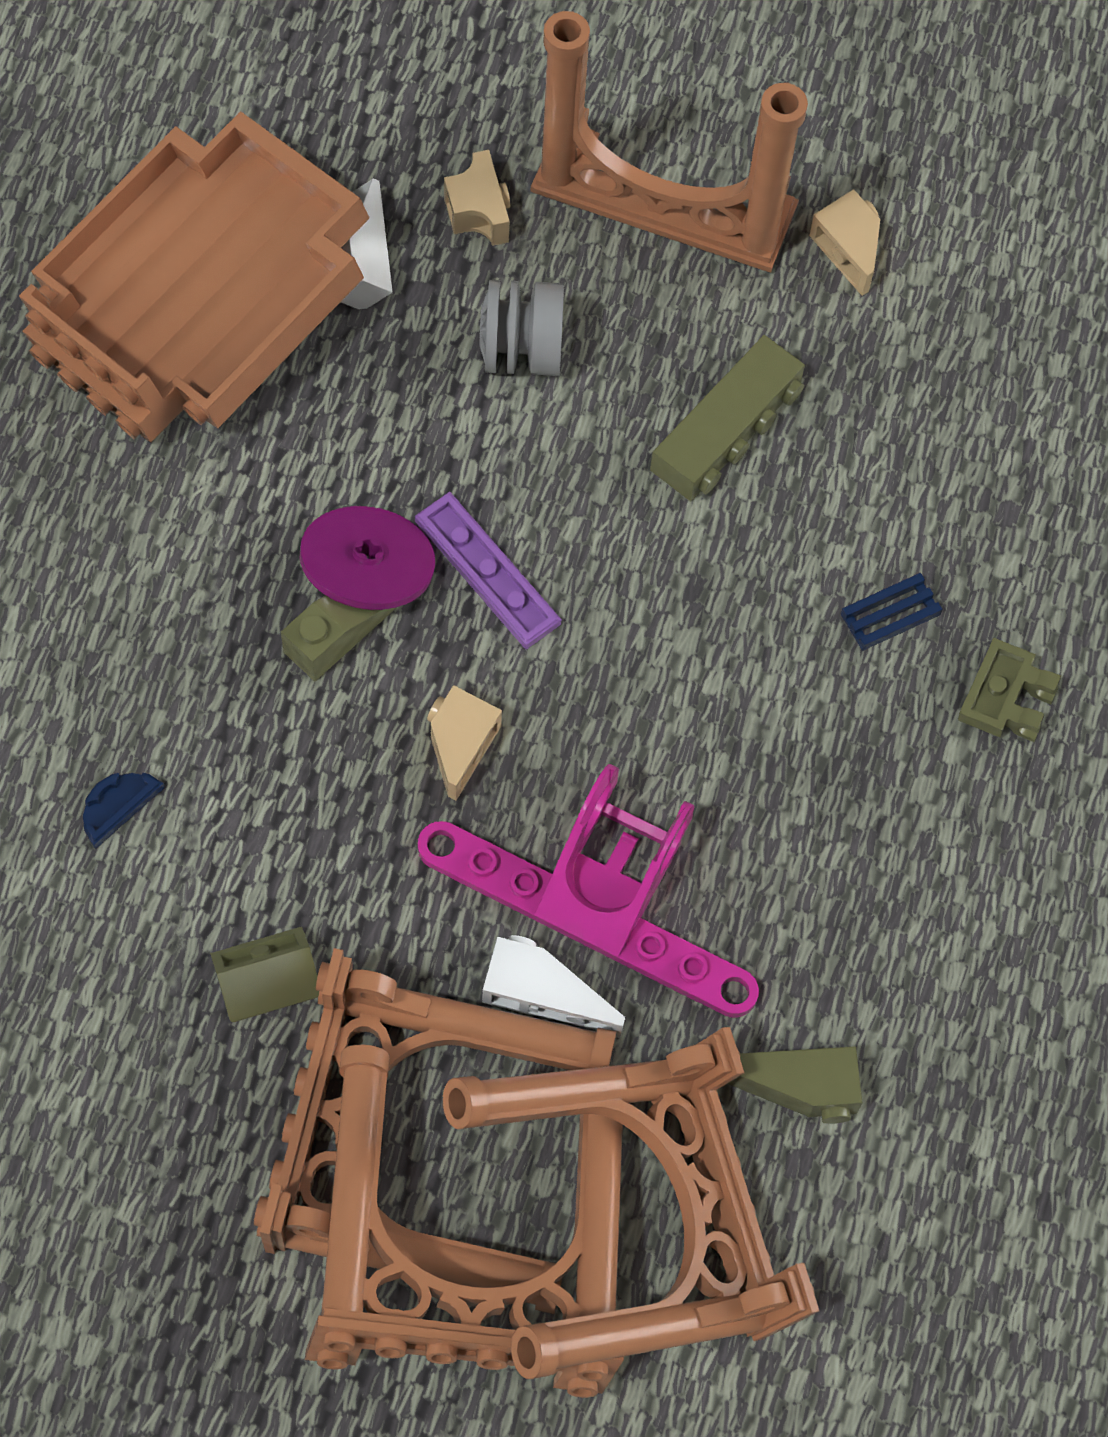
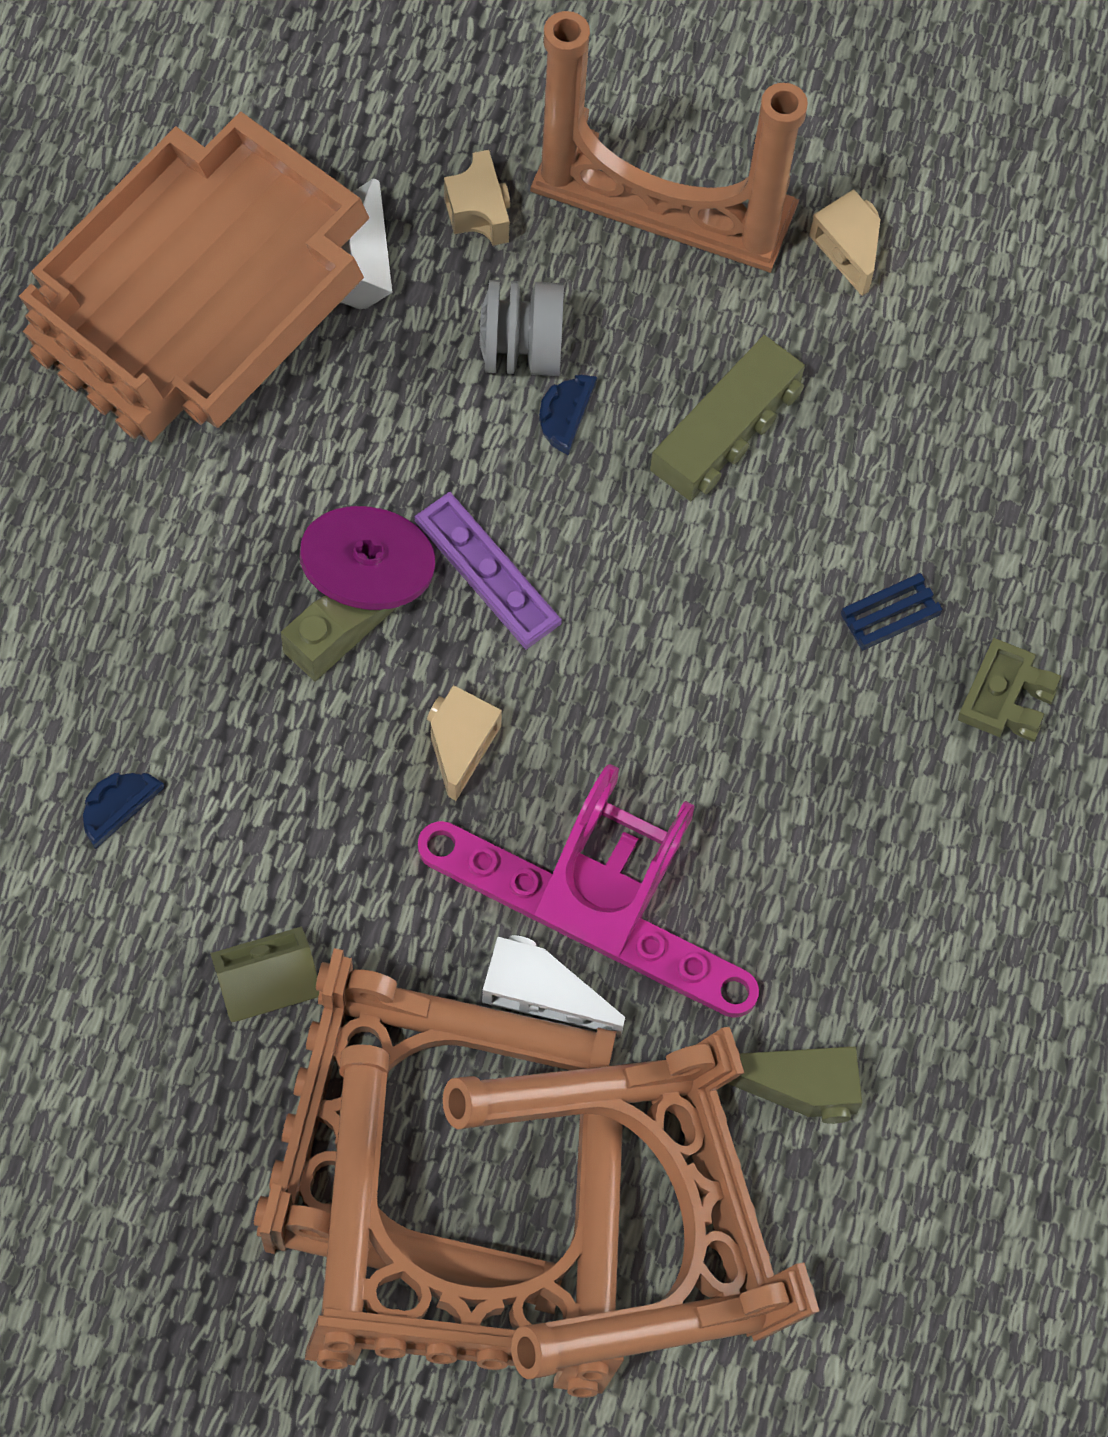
(564, 409): none -> dark blue tile

